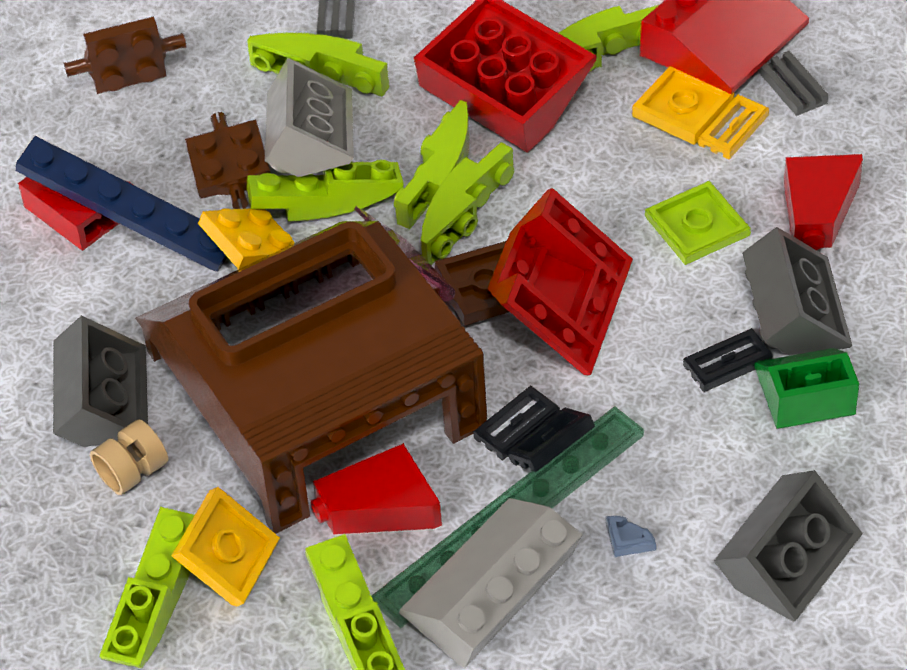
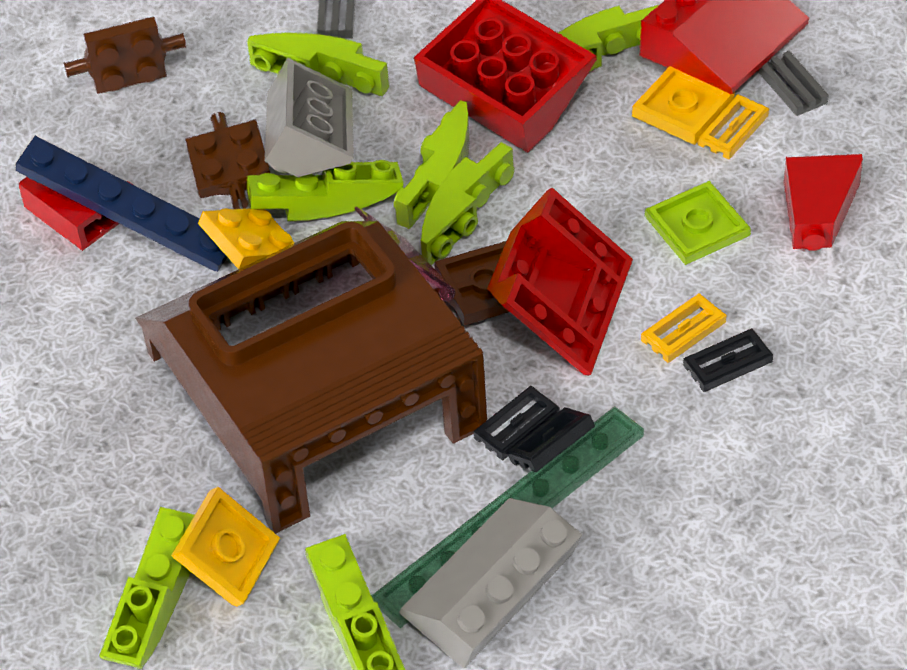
(97, 383): dark grey slope -> none
(133, 454): tan wheel -> none
(377, 496): red slope -> none
(628, 537): sand blue tile -> none
(688, 332): none -> yellow tile
(789, 544): dark grey slope -> none
(795, 295): dark grey slope -> none
(809, 387): green slope -> none

